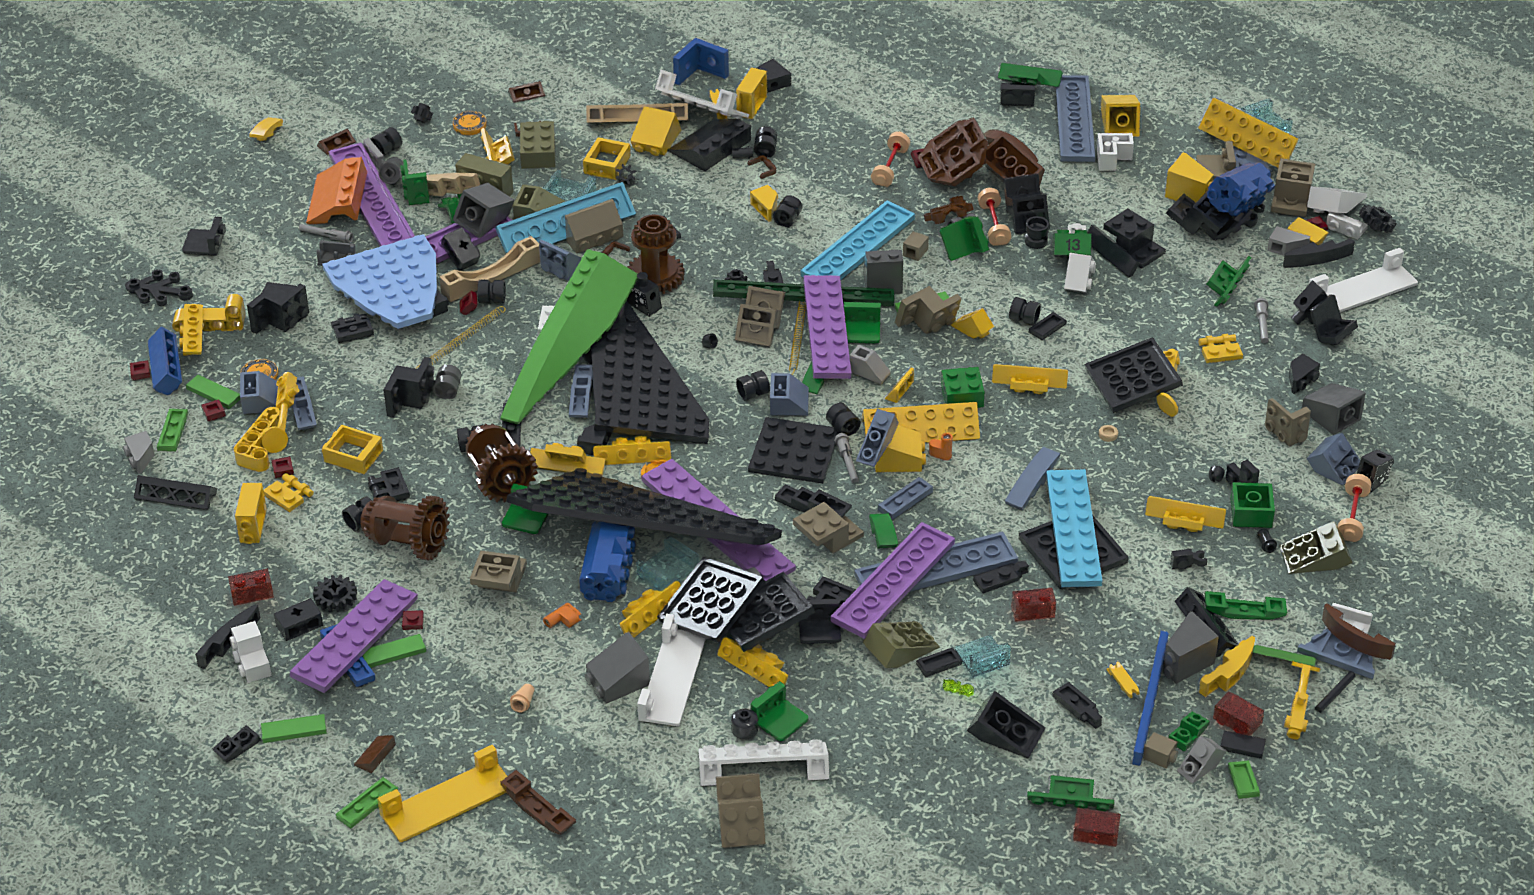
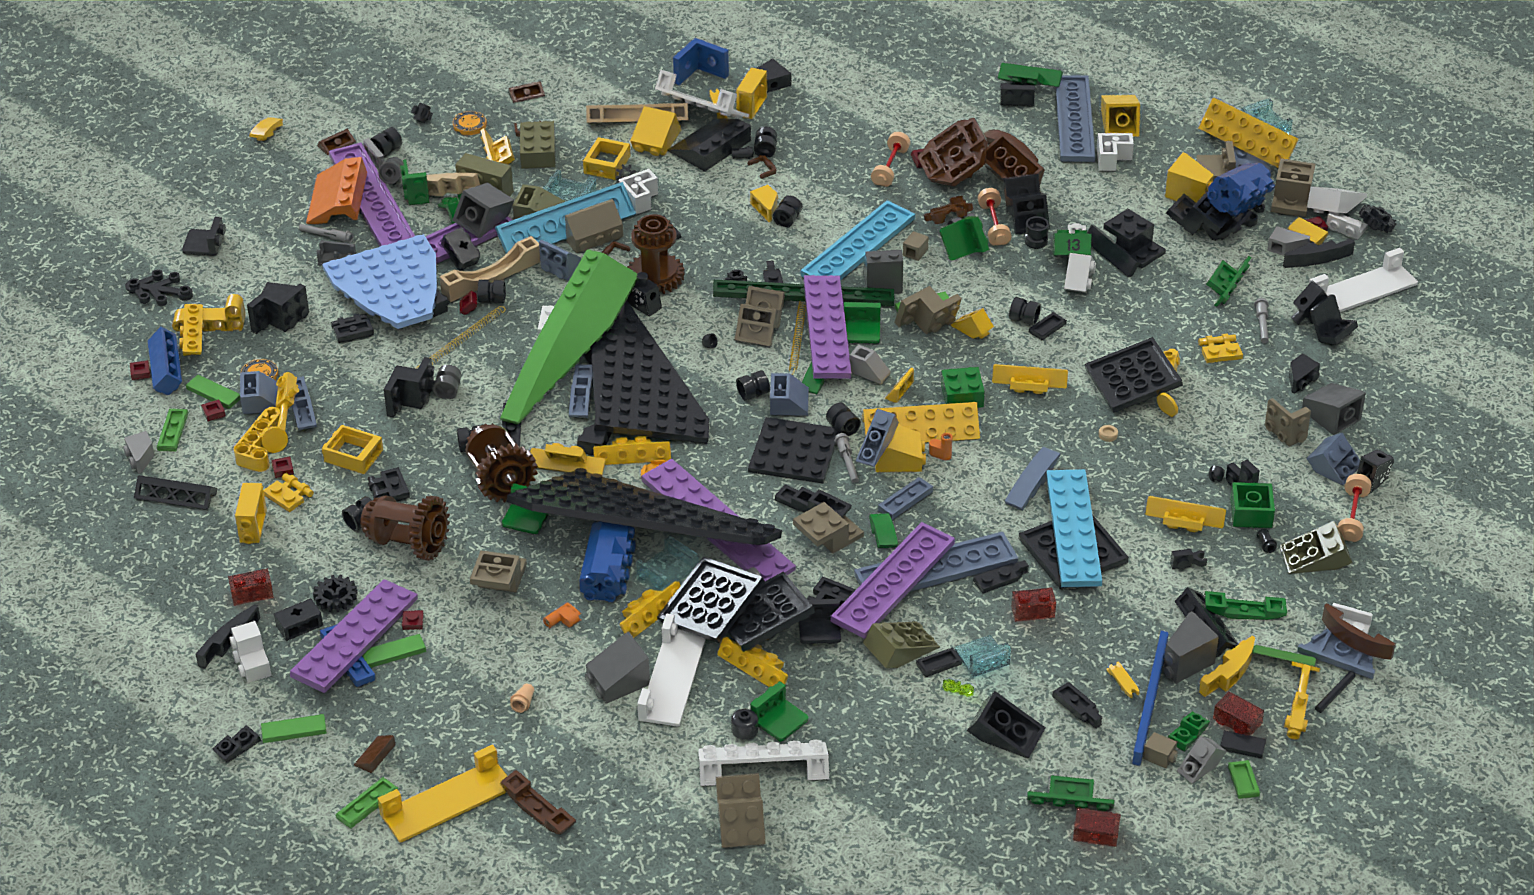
(640, 189): none -> white brick

